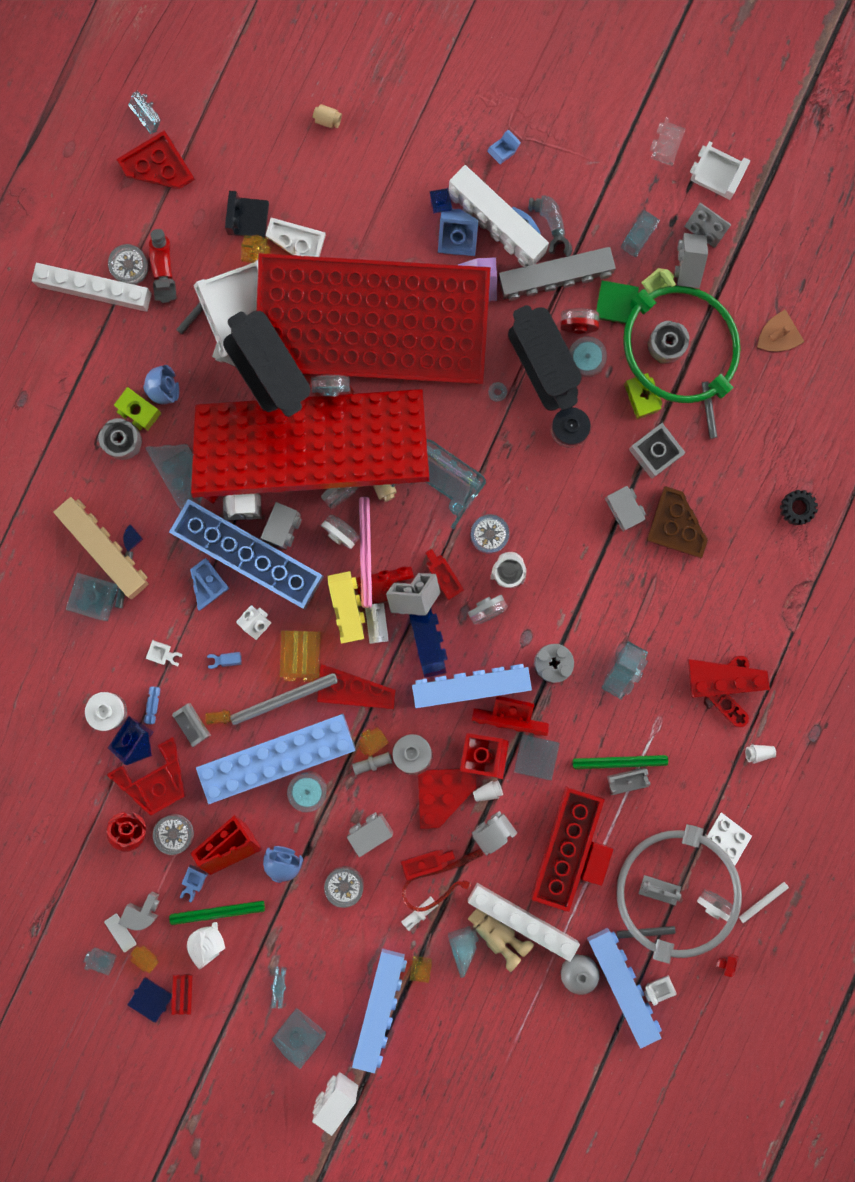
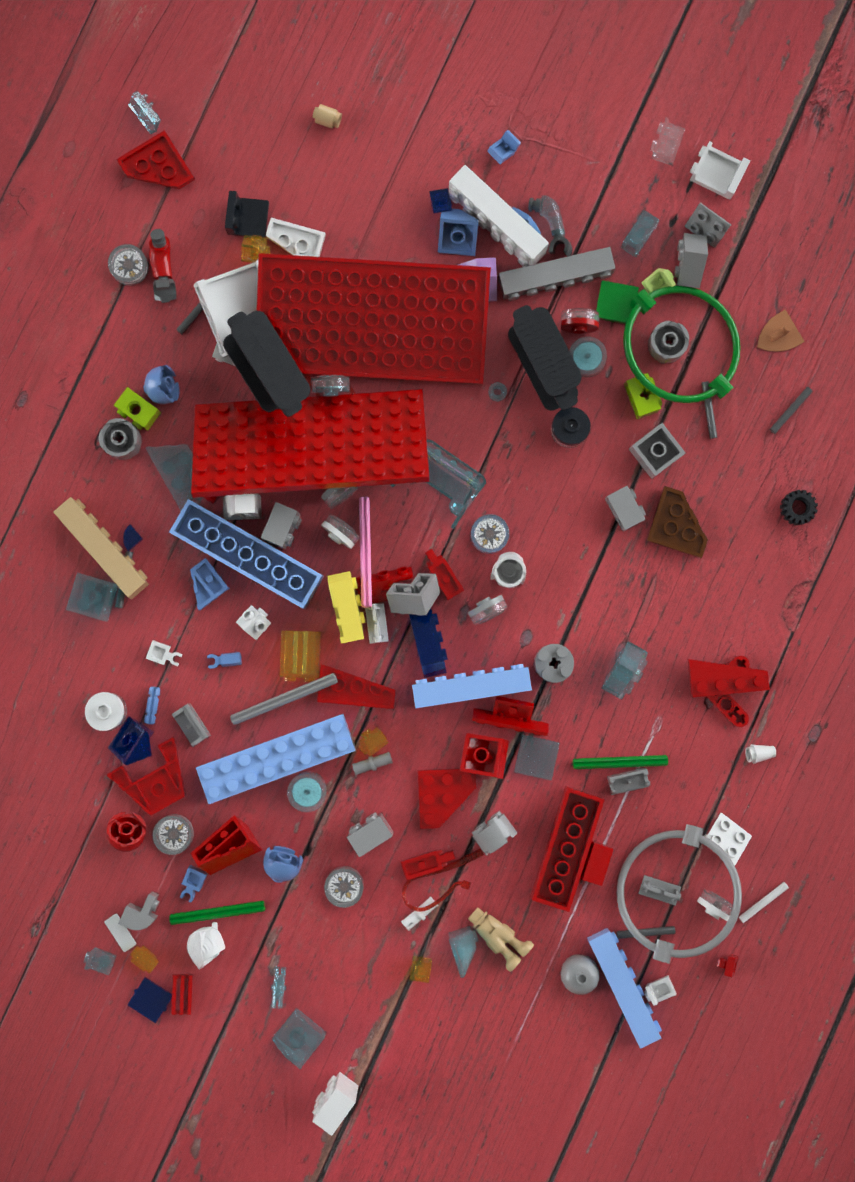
(91, 287): white brick -> none
(218, 717): clear yellow pin -> none
(378, 1011): light blue brick -> none
(385, 492): tan brick -> none
(412, 754): light grey piece -> none
(488, 791): white cone -> none
(523, 922): white brick -> none
(792, 408): none -> dark grey bar

